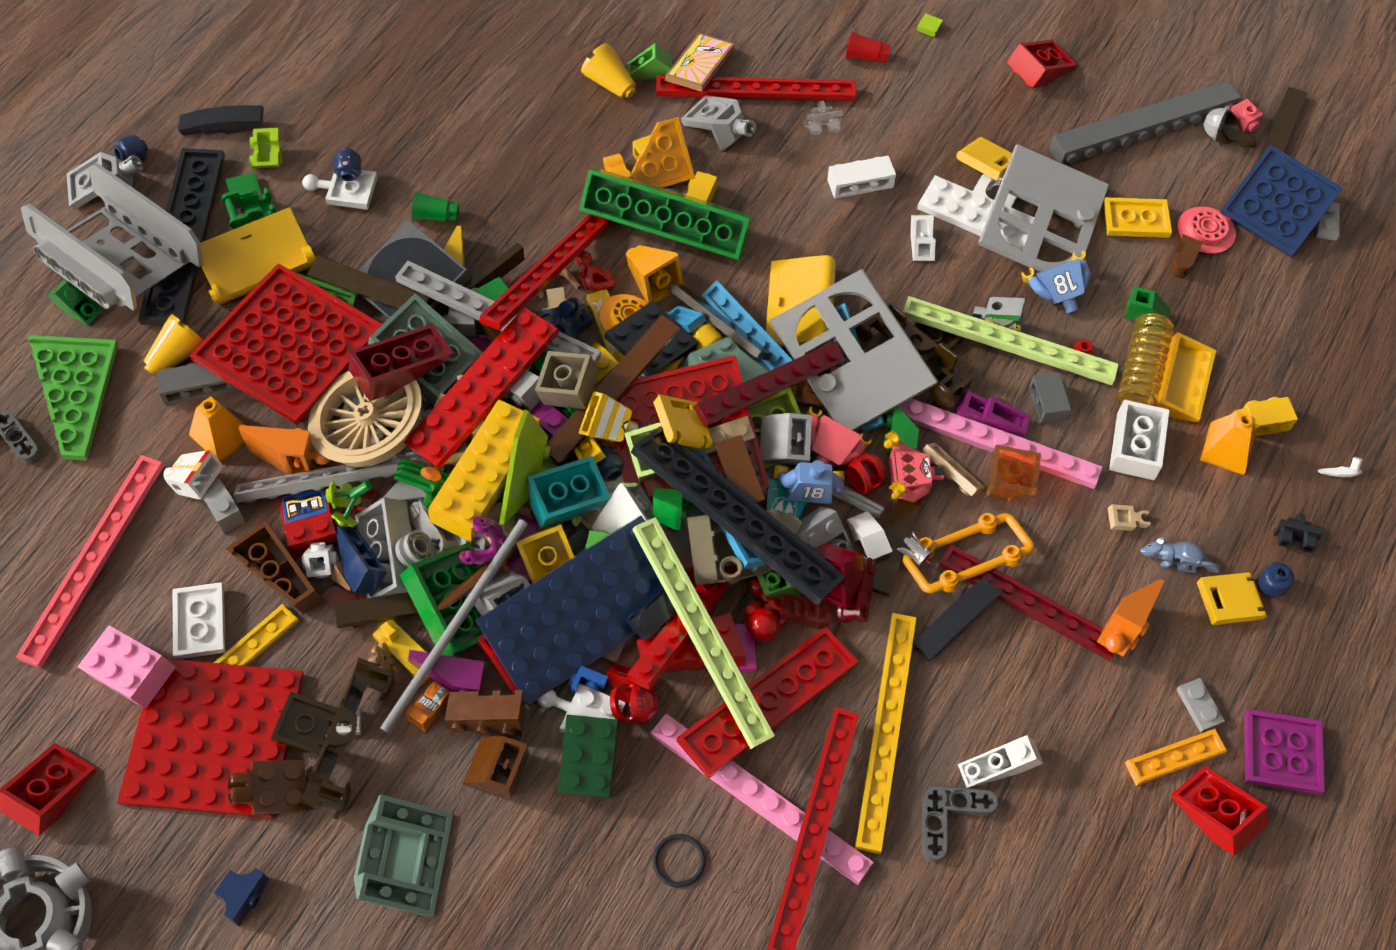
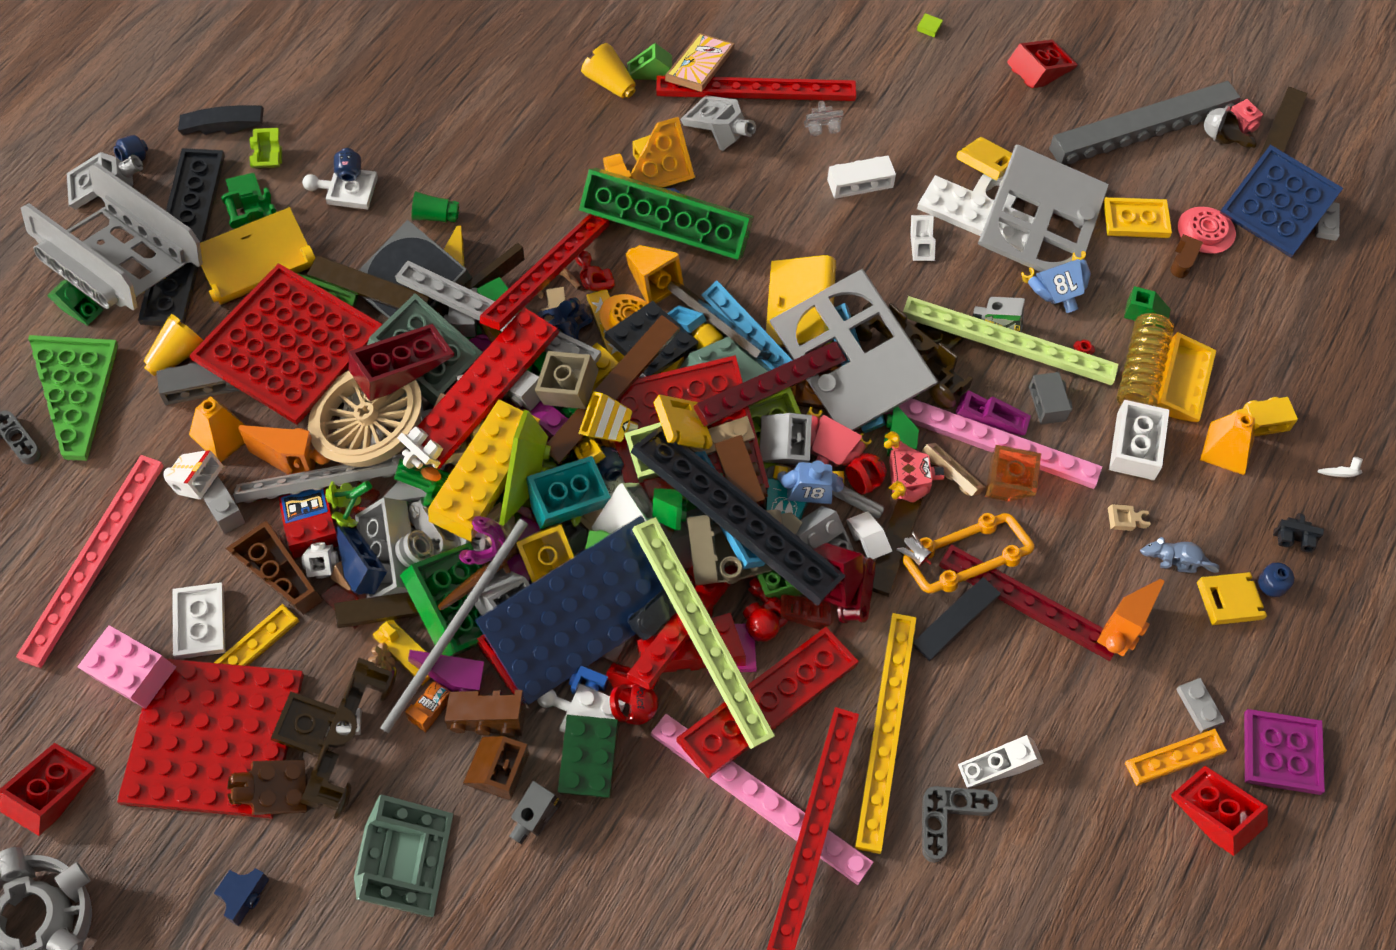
(427, 454): none -> white hips
(537, 802): none -> dark grey torso
(678, 837): black piece -> none
(702, 186): yellow brick -> none
(866, 48): red plant -> none

